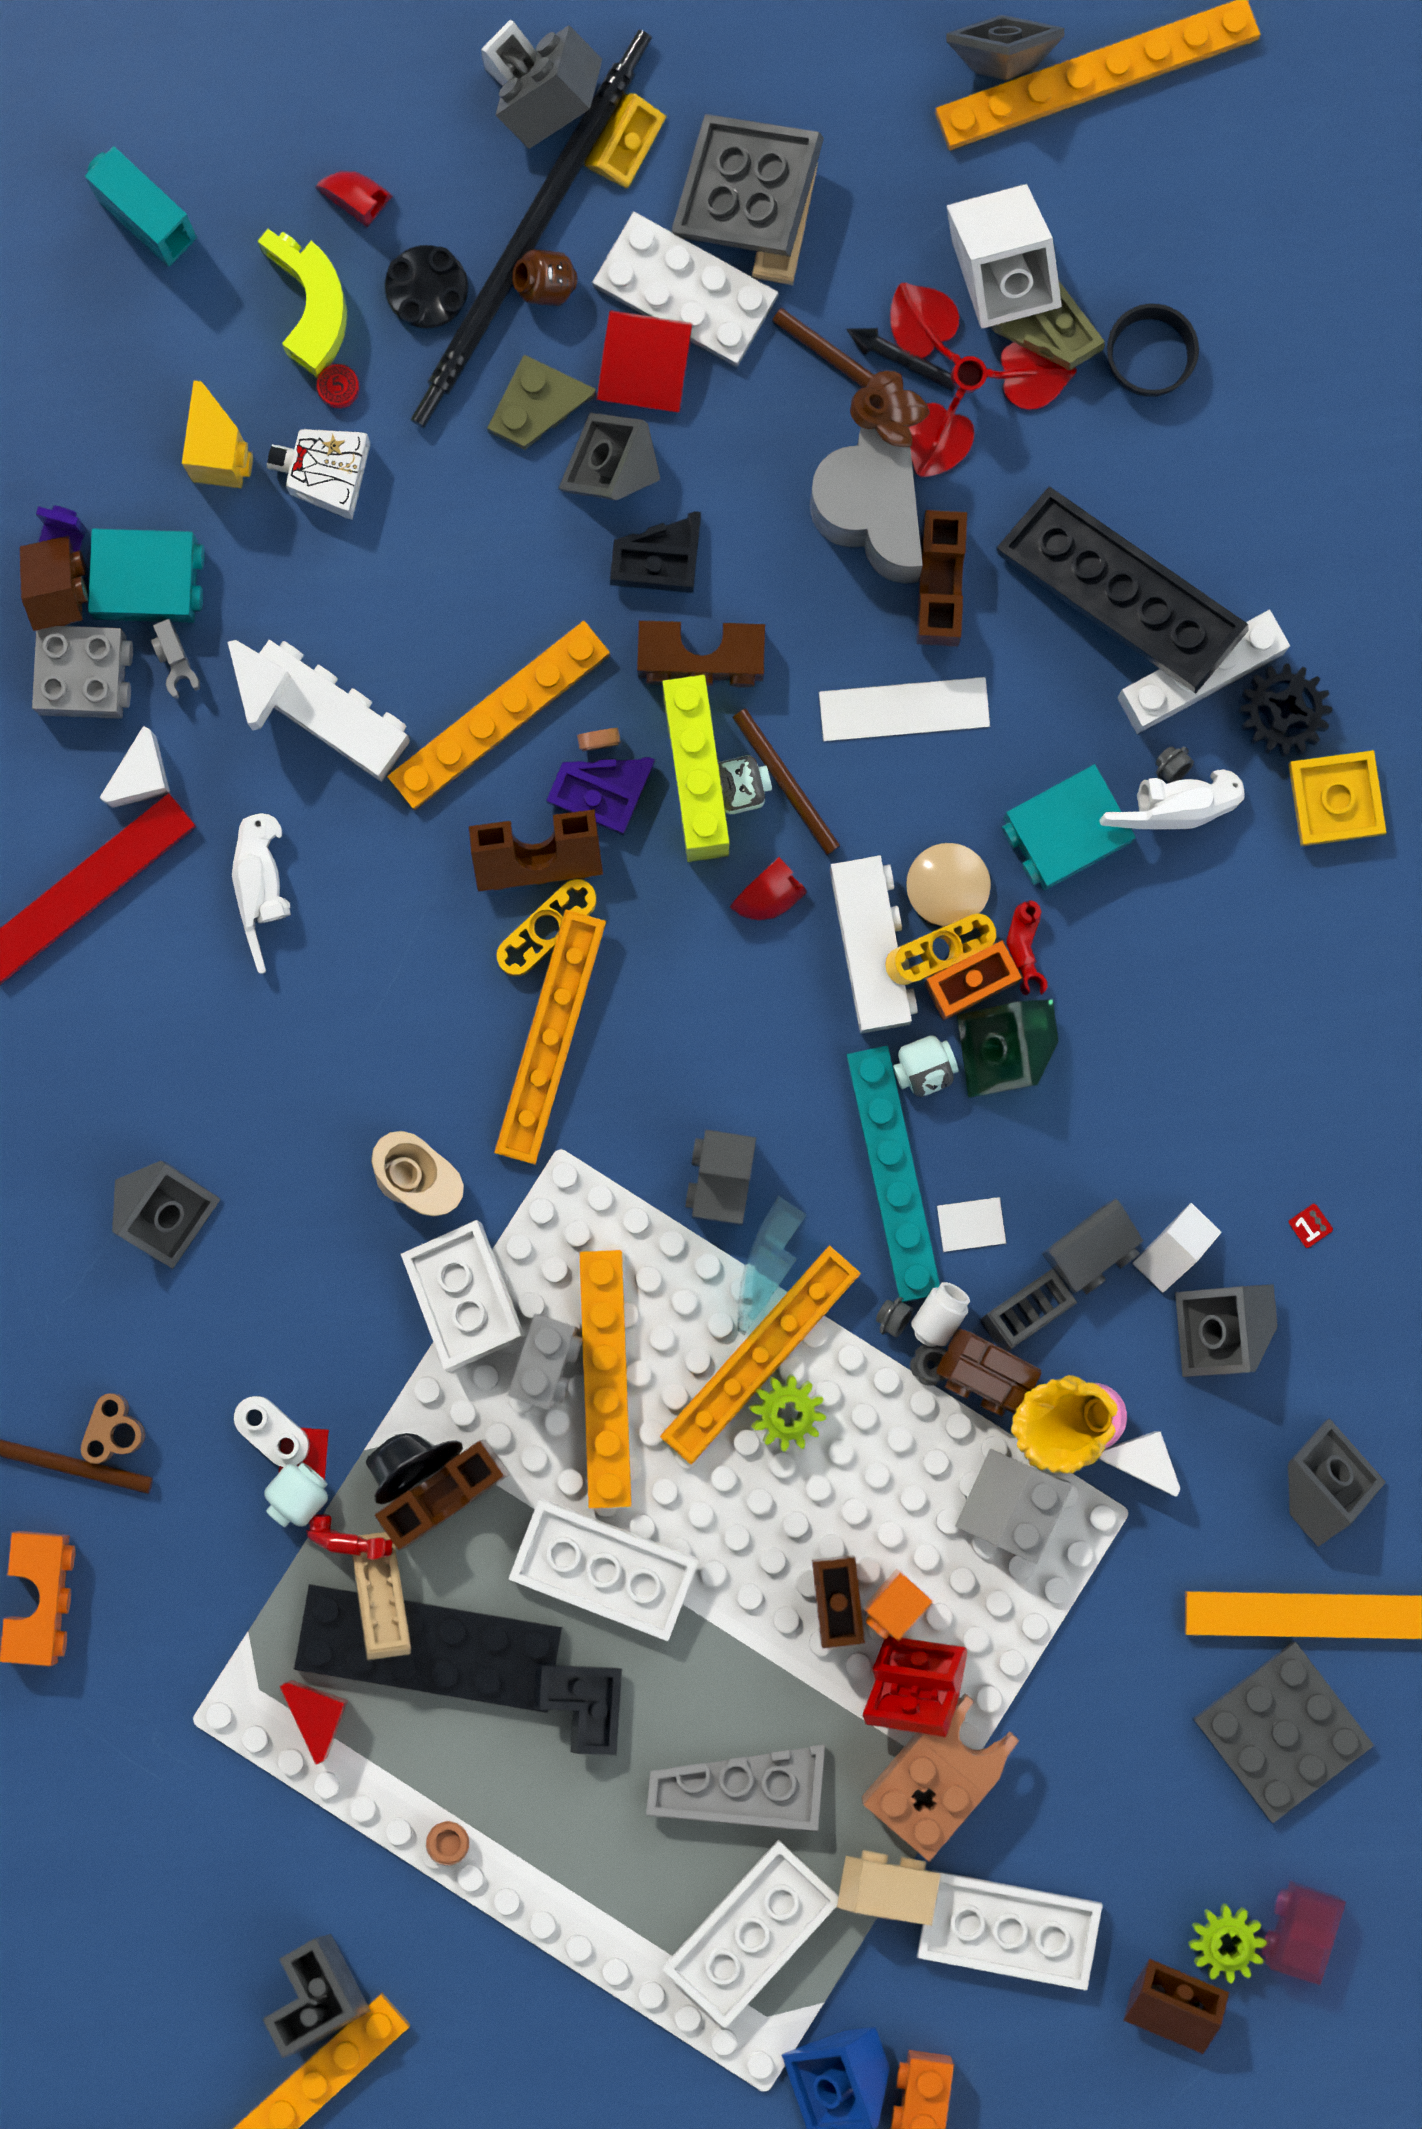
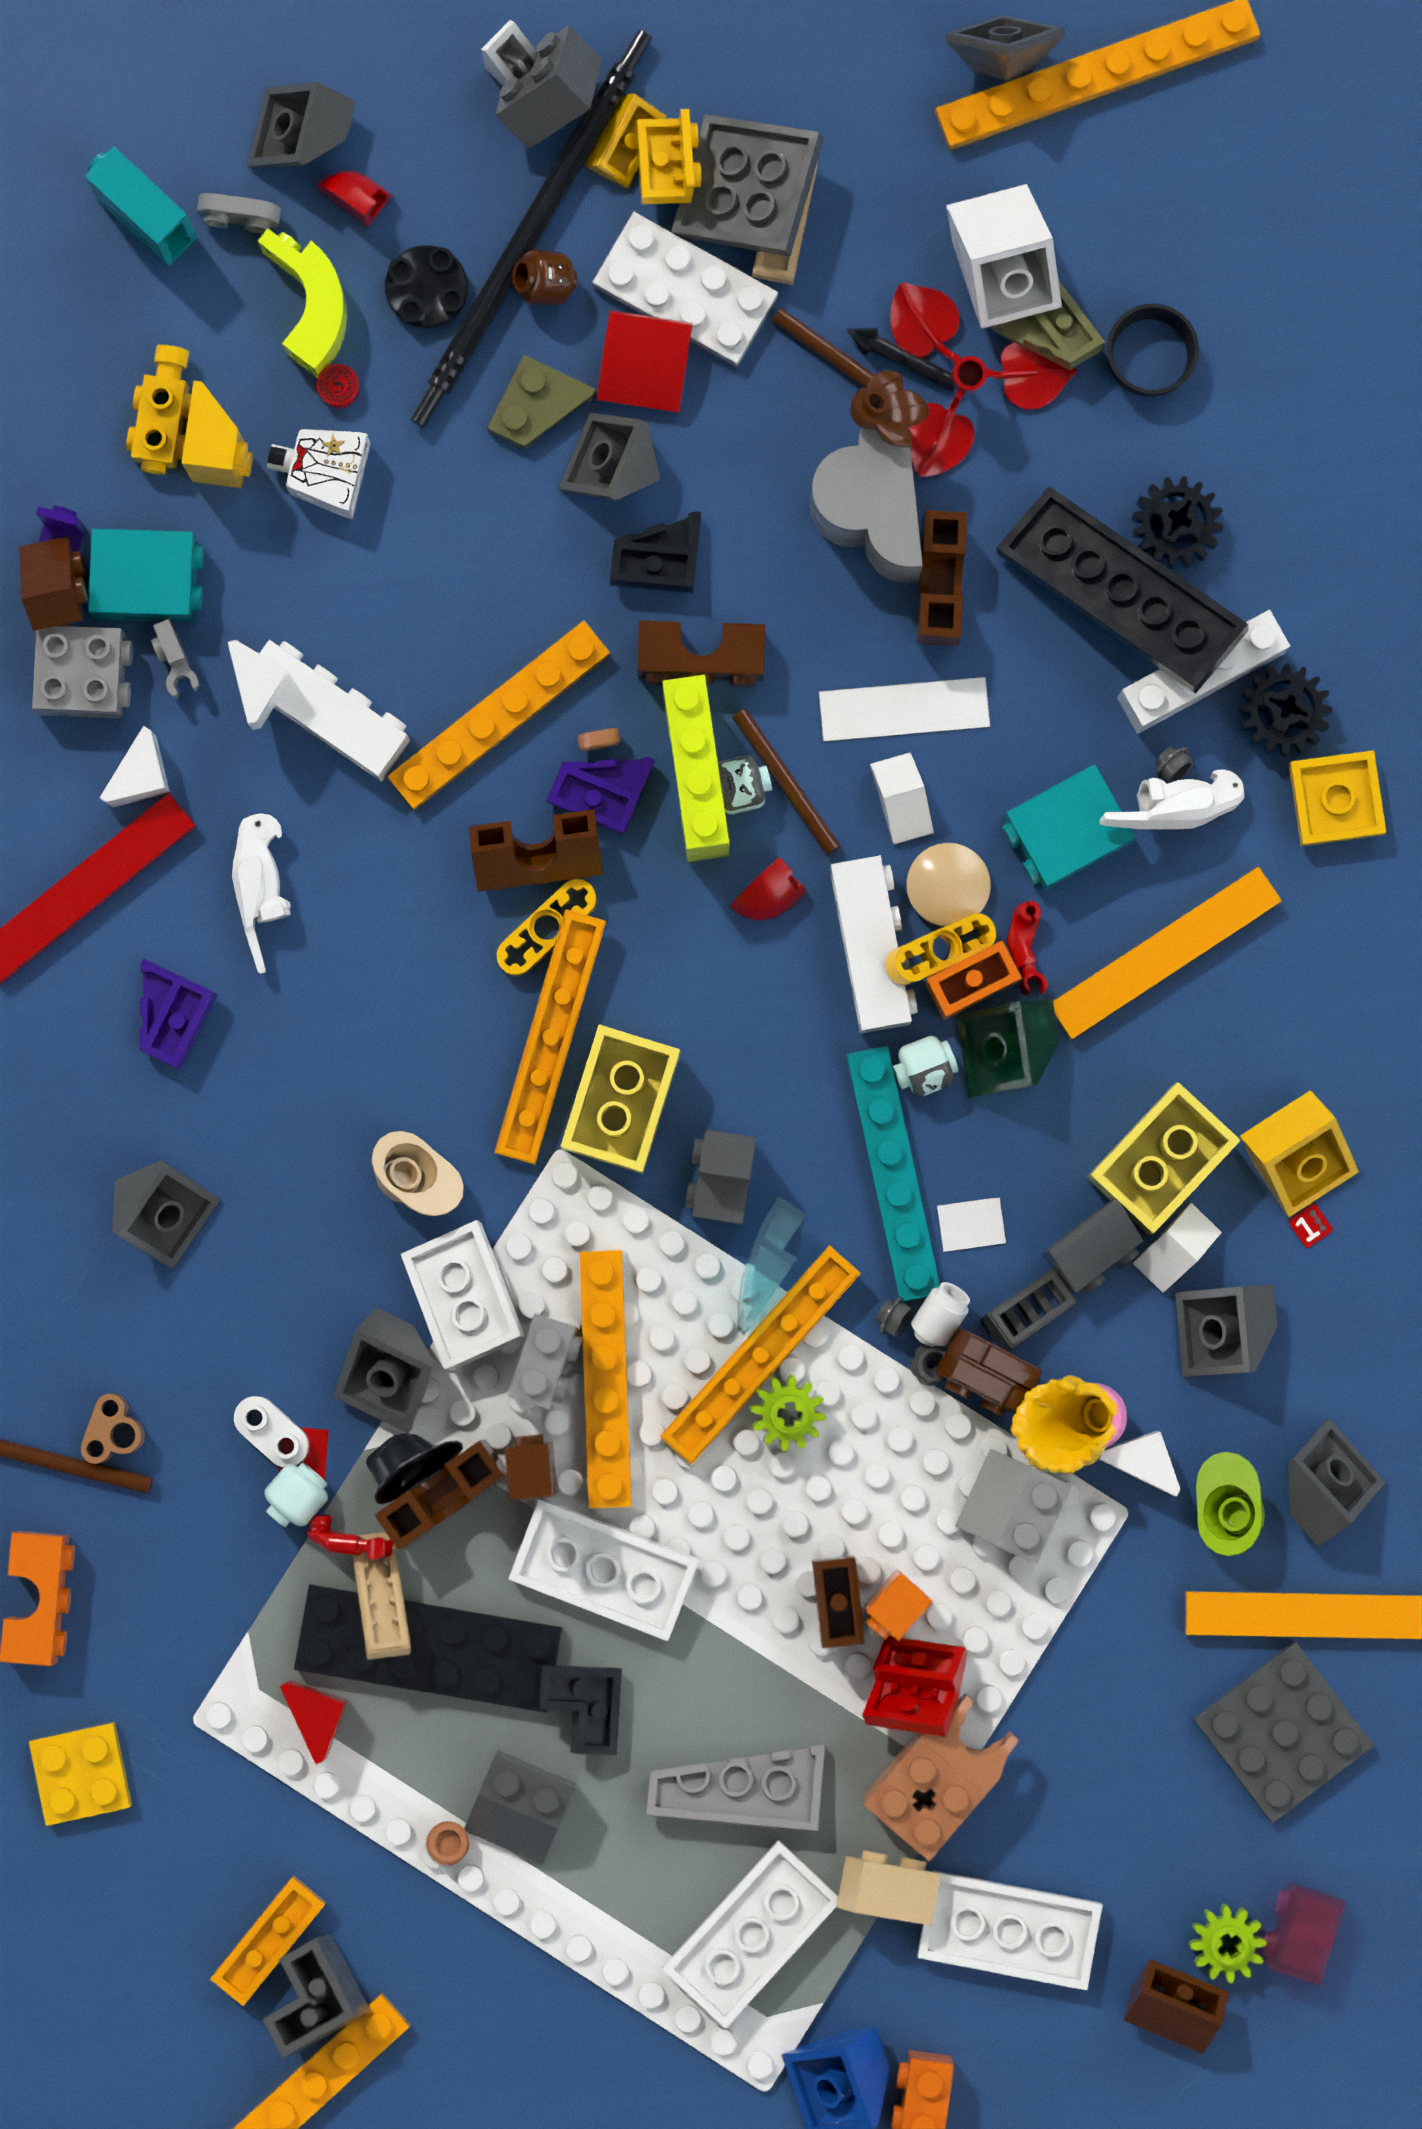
(80, 1773): none -> yellow plate
(162, 419): none -> yellow brick
(171, 1013): none -> dark purple wing
(224, 209): none -> light grey plate
(268, 1940): none -> light orange plate
(299, 124): none -> dark grey slope
(386, 1370): none -> dark grey slope
(520, 1807): none -> dark grey slope
(530, 1468): none -> reddish brown arch
(620, 1099): none -> light yellow brick
(667, 159): none -> yellow bracket
(902, 798): none -> white slope
(1163, 1158): none -> light yellow brick
(1165, 953): none -> light orange tile
(1190, 530): none -> black gear
(1229, 1504): none -> lime piece
(1300, 1153): none -> yellow slope

